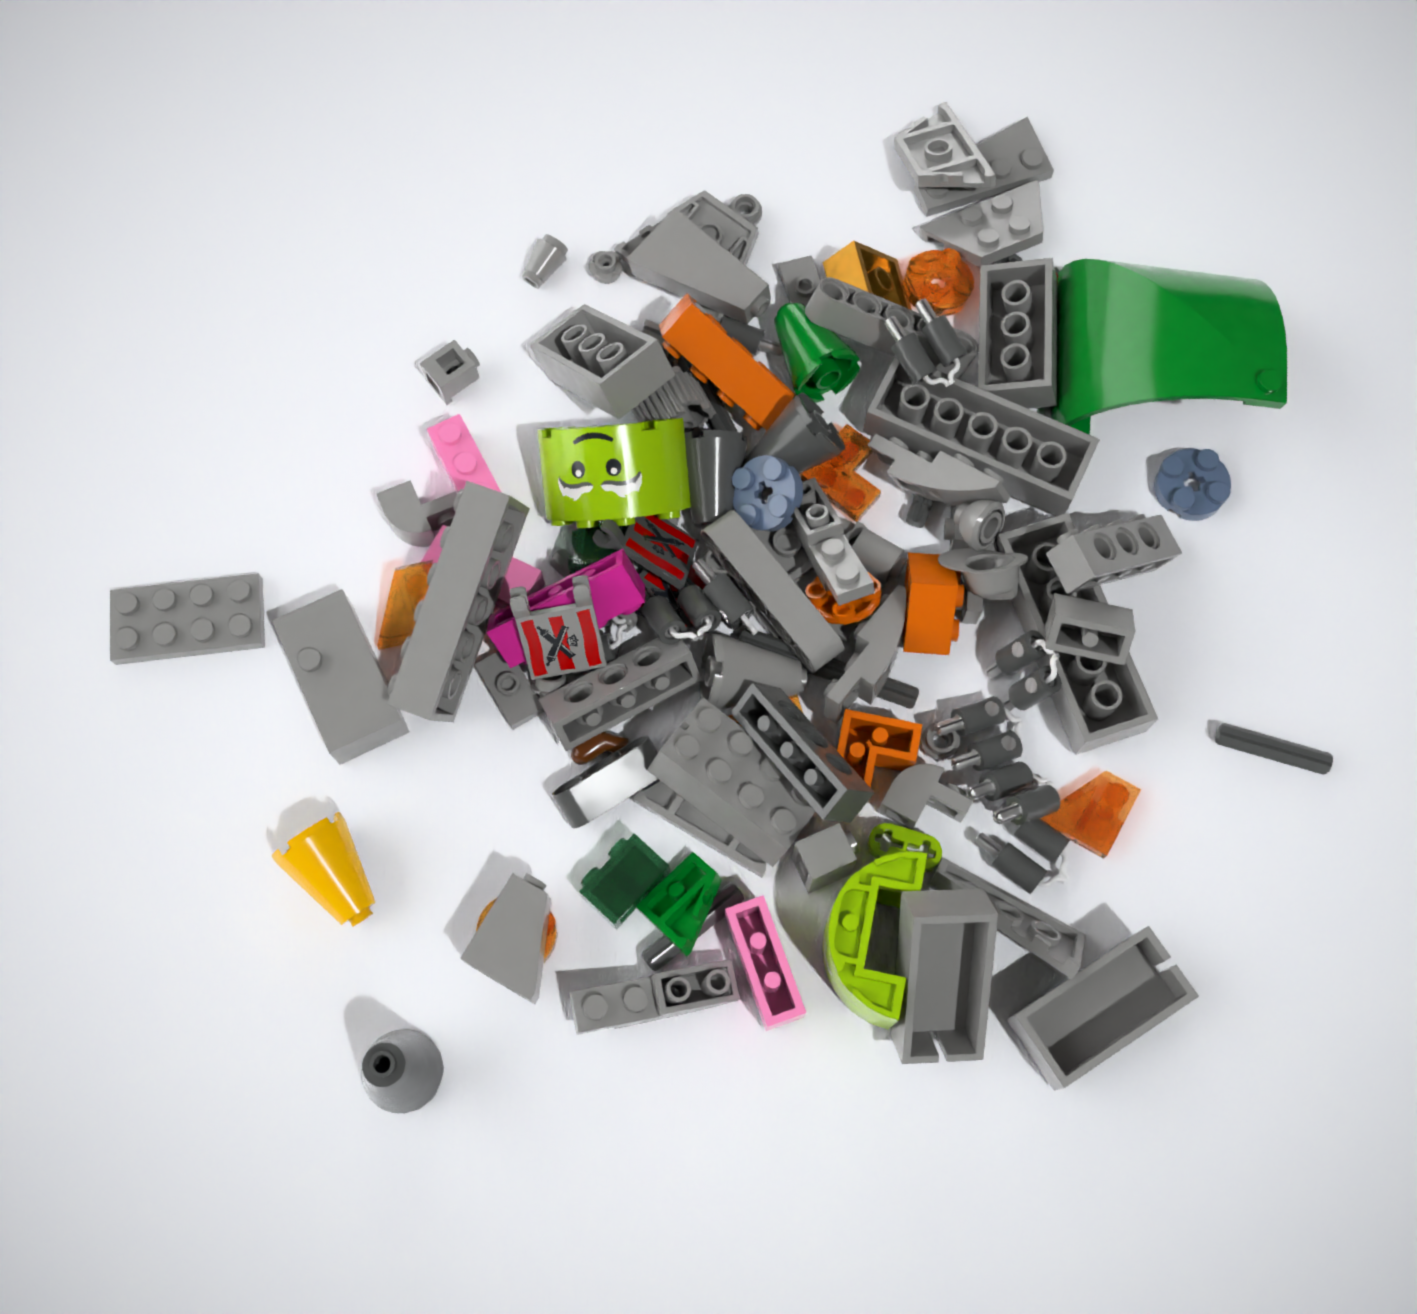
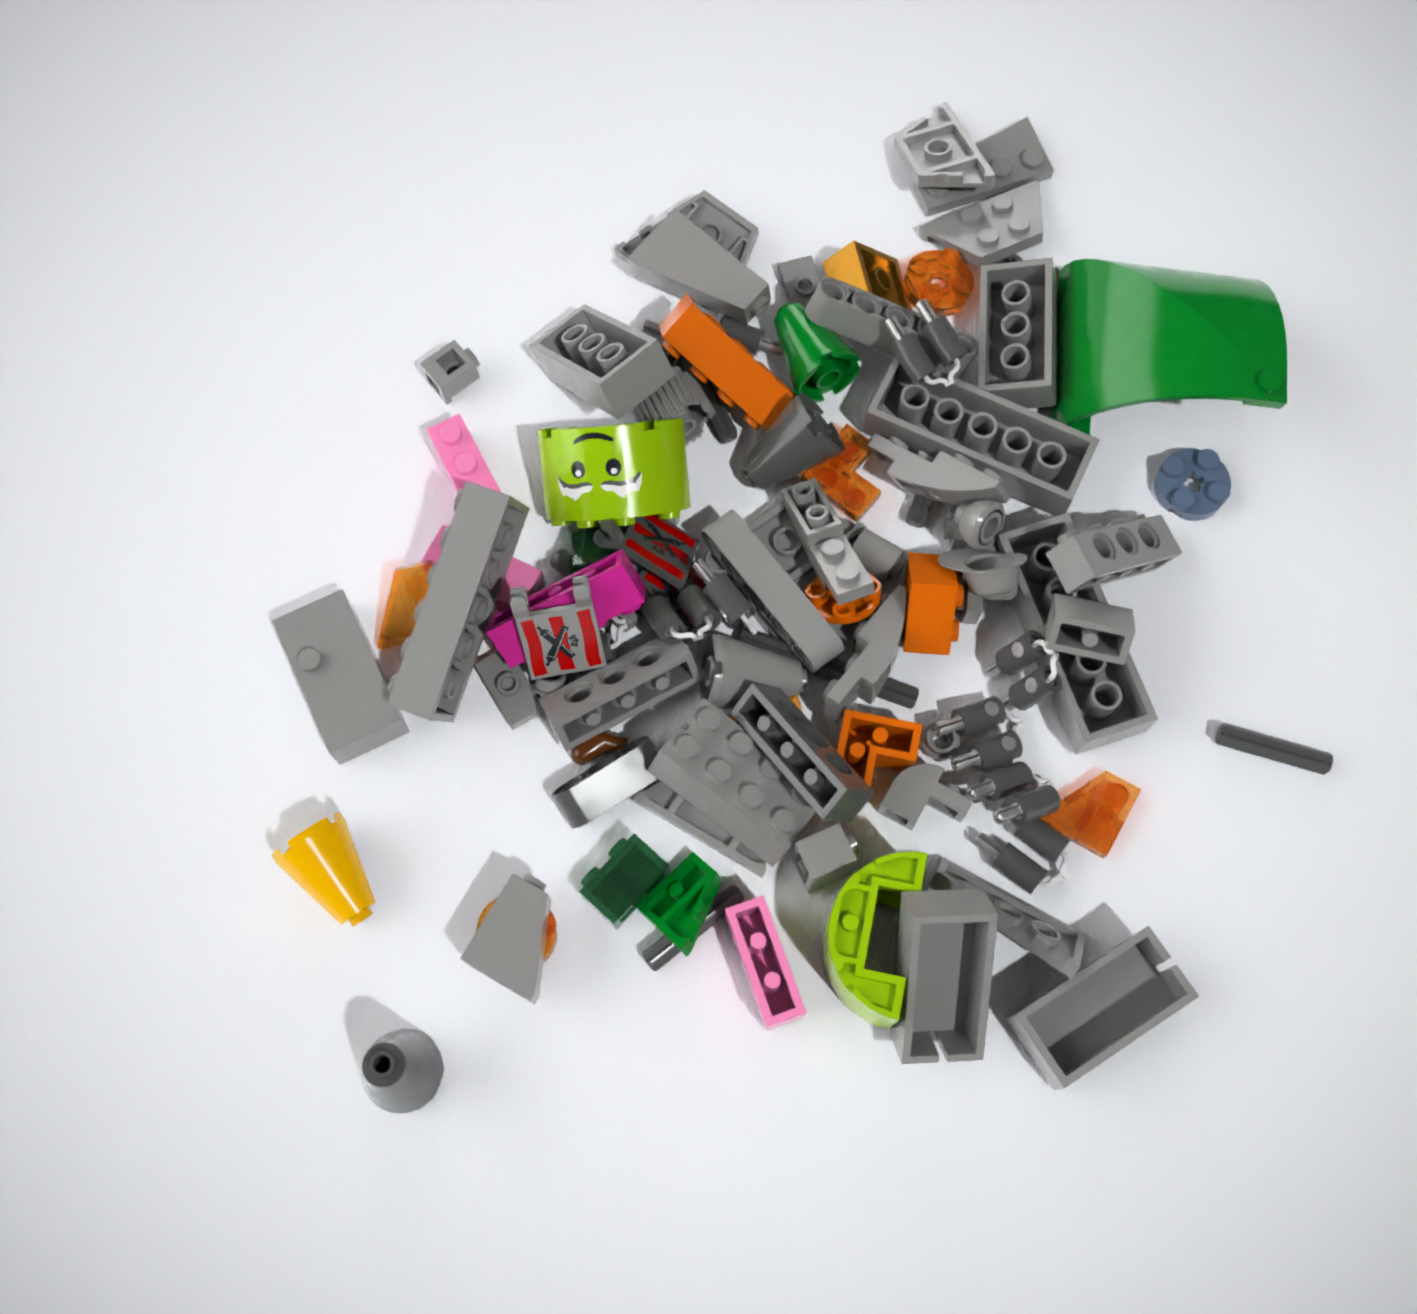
(186, 619): light grey plate -> none
(410, 519): light grey brick -> none
(545, 260): light grey cone -> none
(609, 273): light grey plate -> none
(654, 997): light grey slope -> none
(710, 472): dark grey cone -> none
(749, 204): light grey plate -> none
(749, 485): sand blue plate -> none
(906, 838): lime beam -> none

